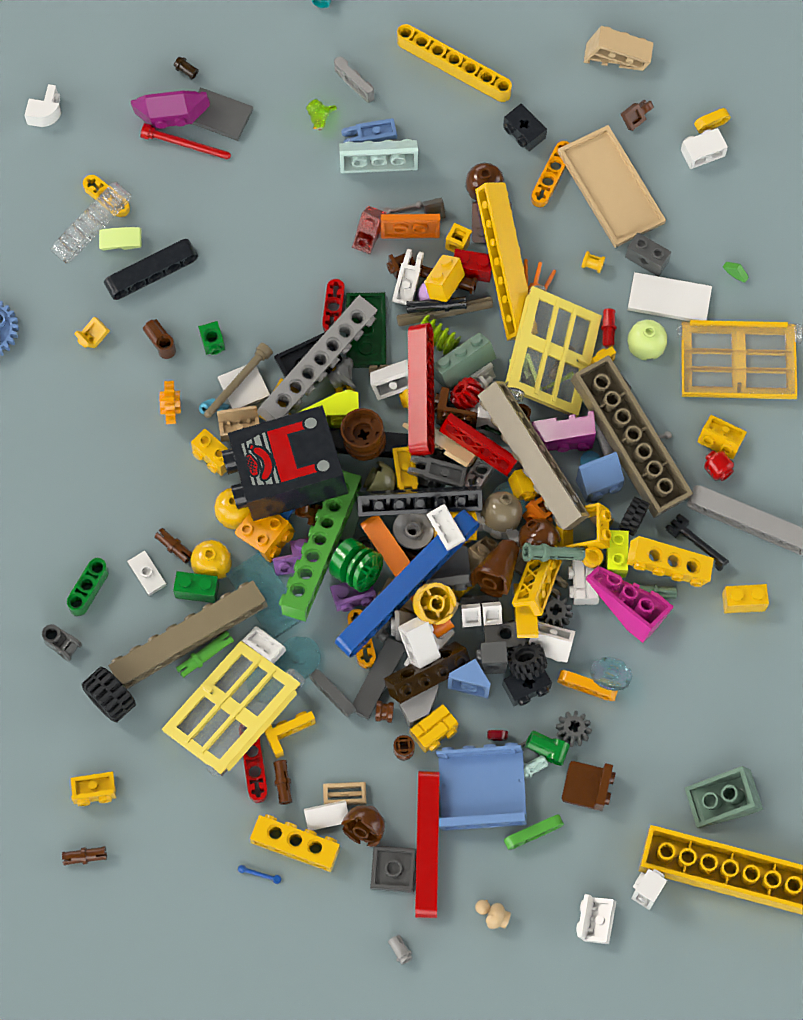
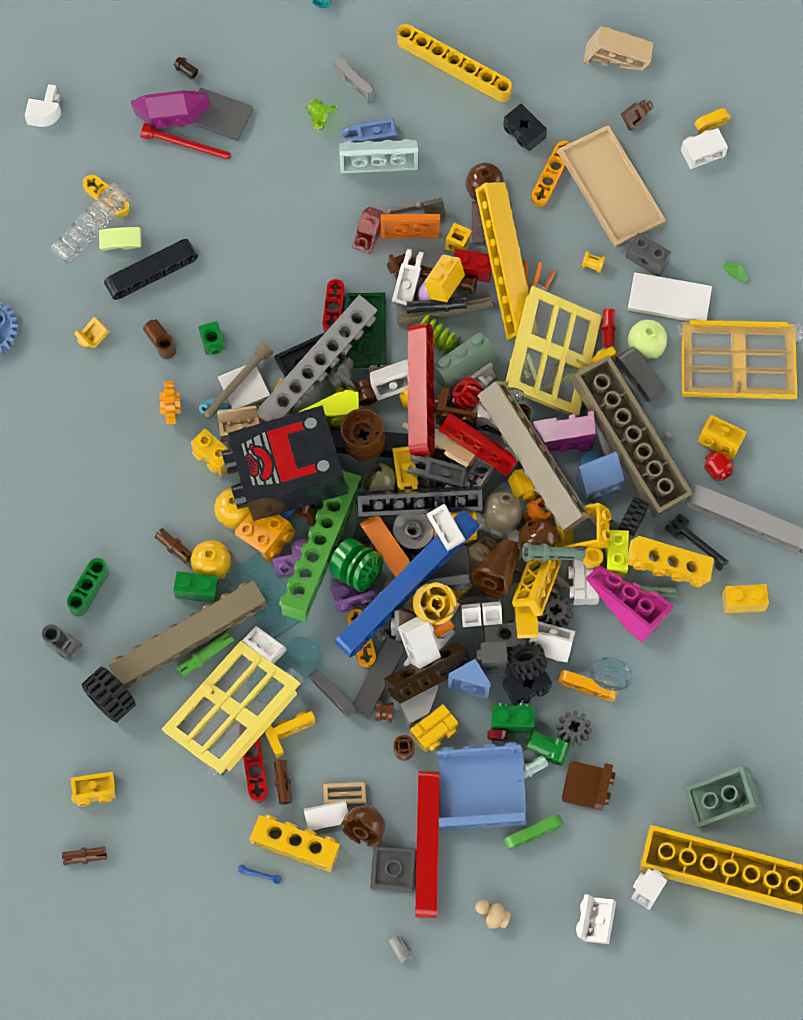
(146, 573): white plate -> none
(365, 393): none -> reddish brown wheel
(512, 718): none -> green brick
(640, 374): none -> dark grey beam

